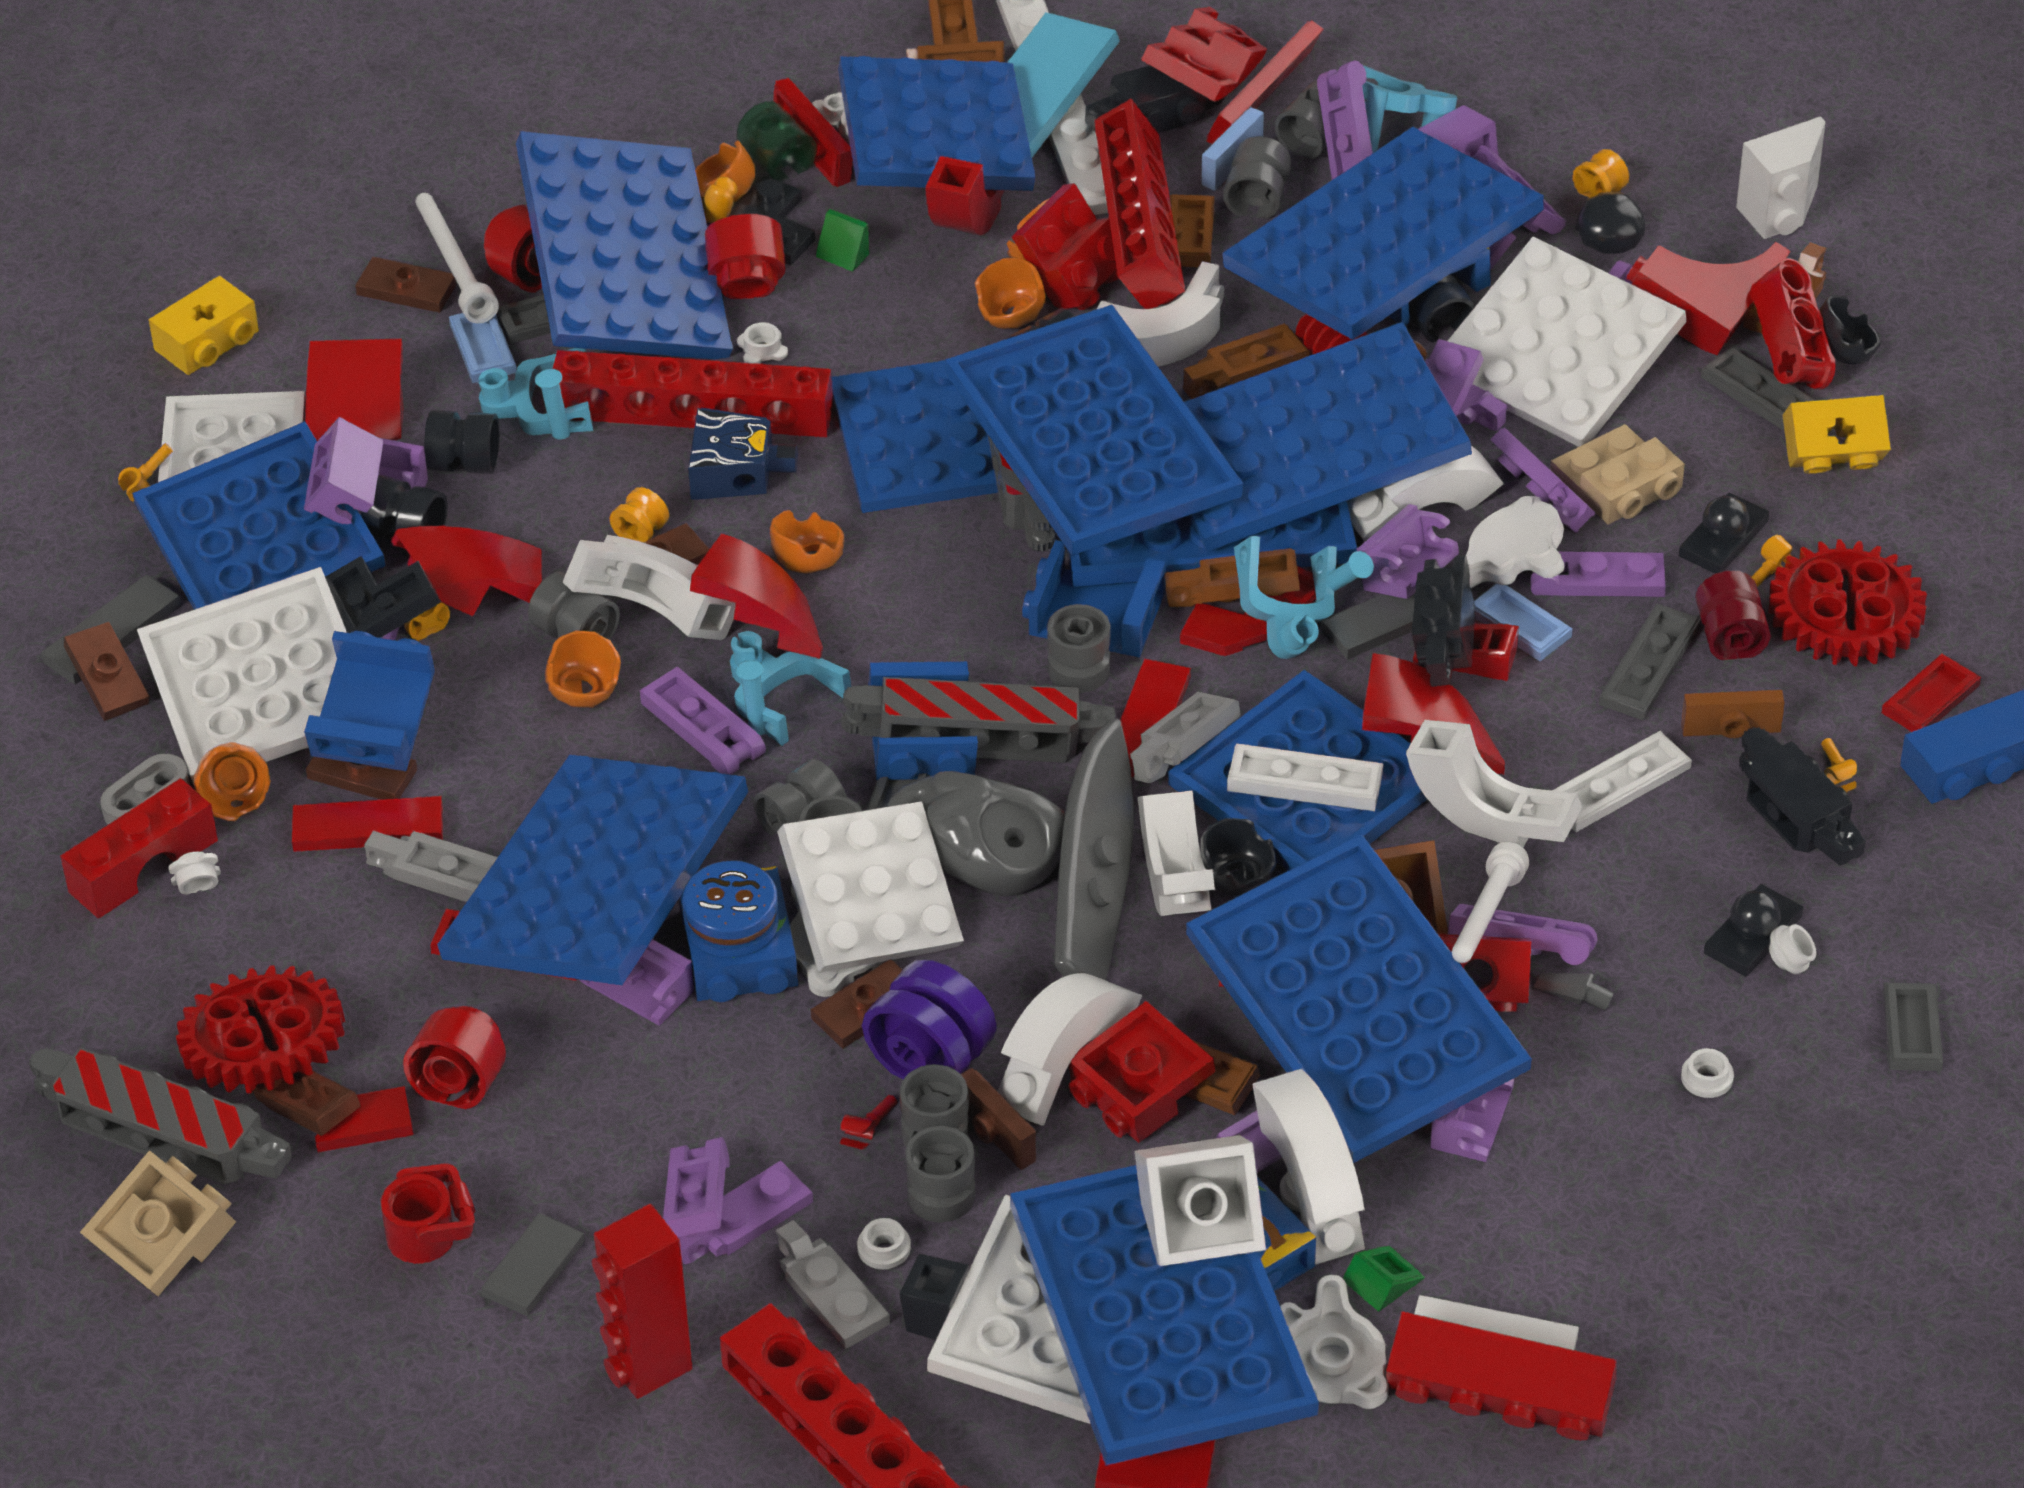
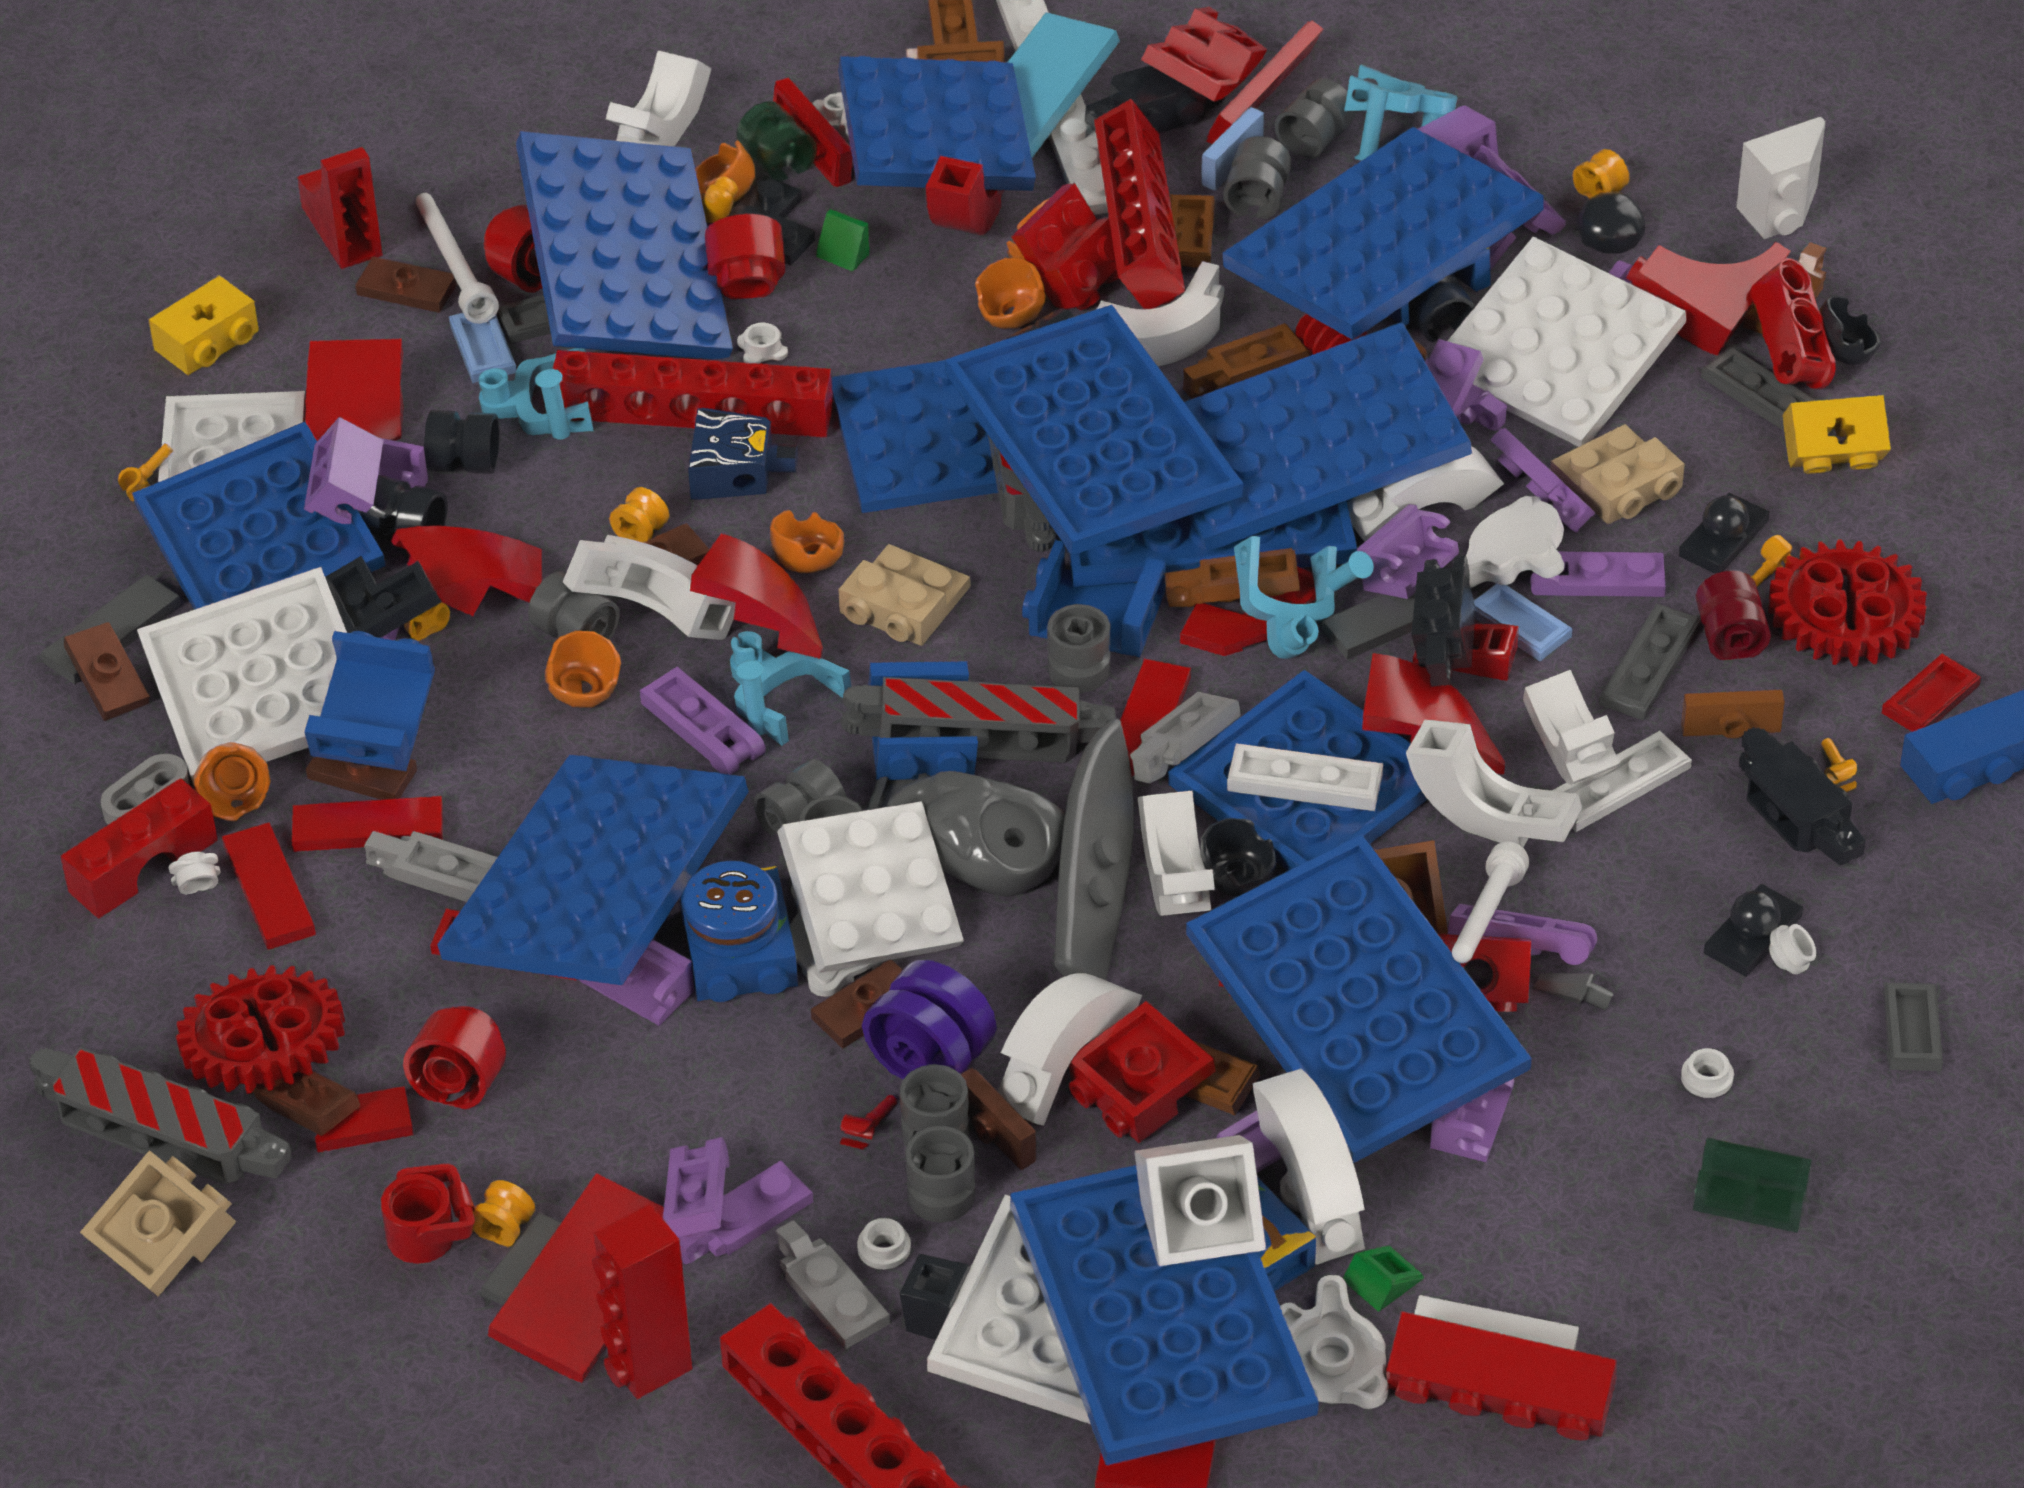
(268, 886): none -> red tile
(343, 206): none -> red arch
(502, 1213): none -> light orange wheel
(555, 1304): none -> red tile
(667, 104): none -> white arch
(902, 594): none -> tan plate
(1344, 117): medium lavender plate -> none
(1567, 729): none -> white arch
(1752, 1185): none -> clear green hinge

